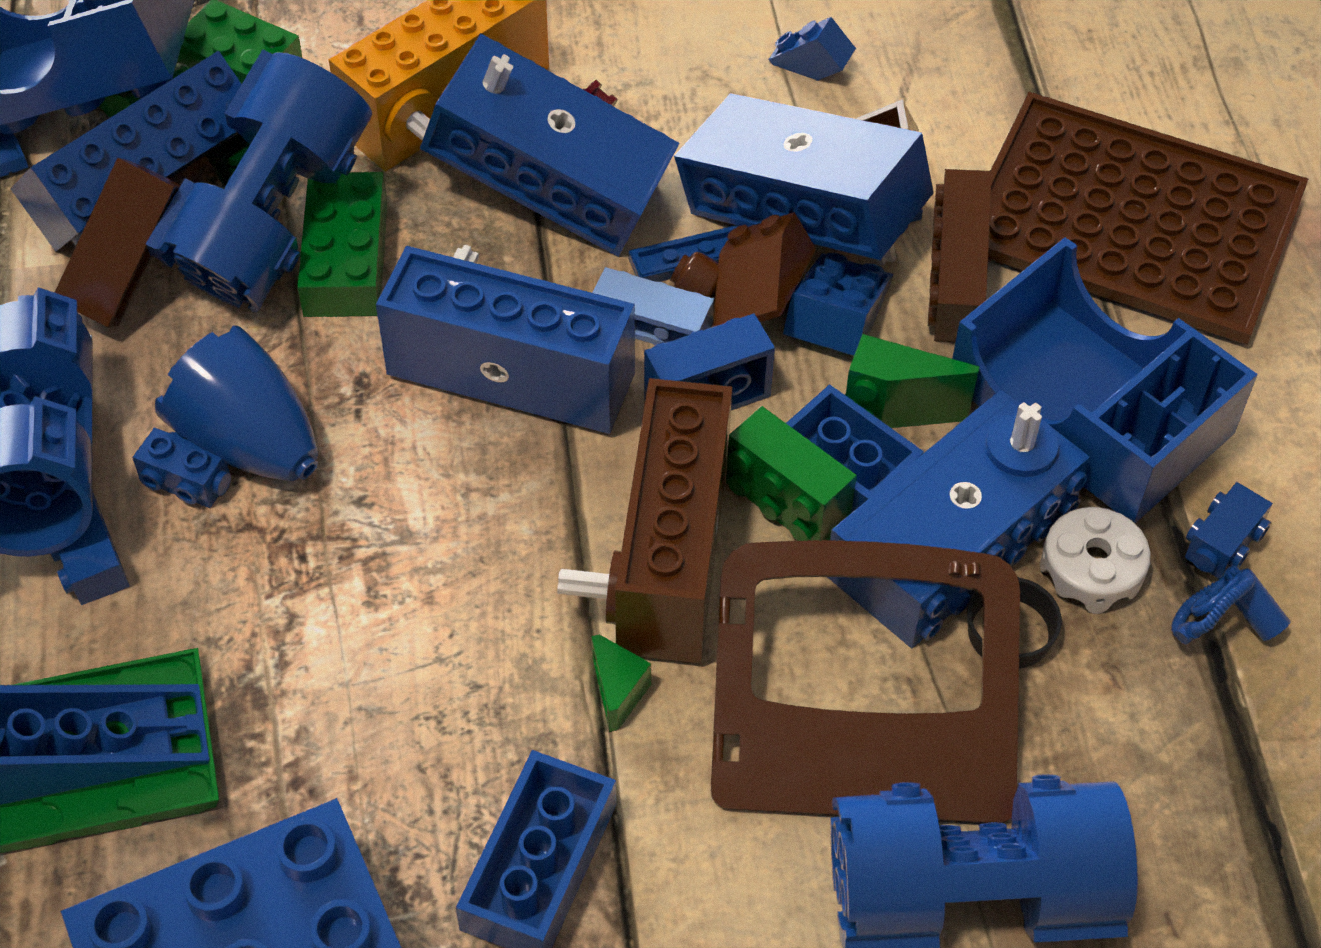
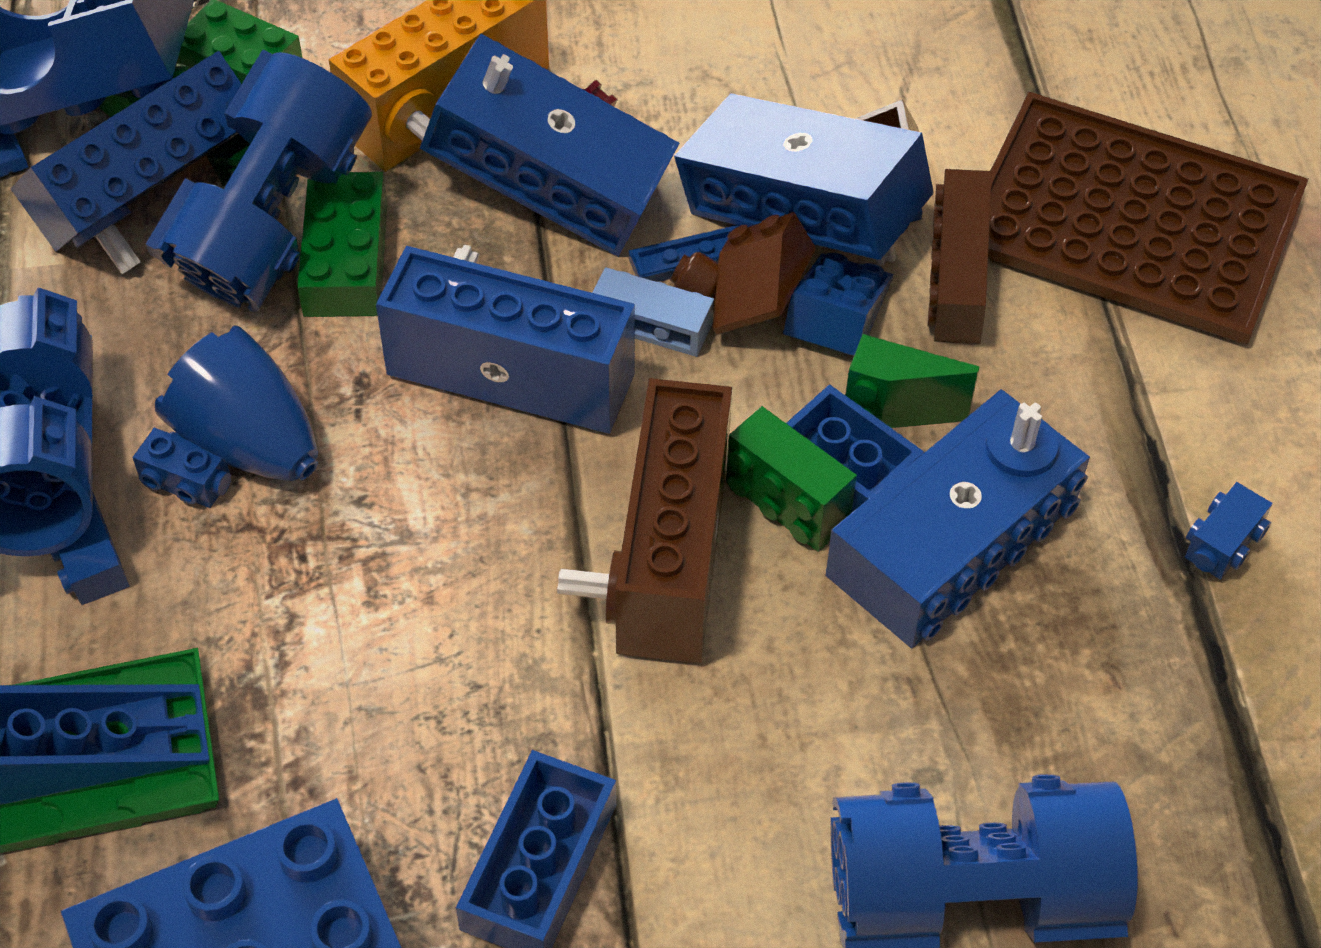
(113, 243): reddish brown brick -> none
(621, 679): green slope -> none
(724, 355): blue brick -> none
(807, 755): reddish brown door -> none
(814, 50): blue slope -> none
(1037, 598): black tyre -> none
(1090, 579): white plate -> none
(1125, 398): blue piece -> none
(1236, 588): blue piece -> none

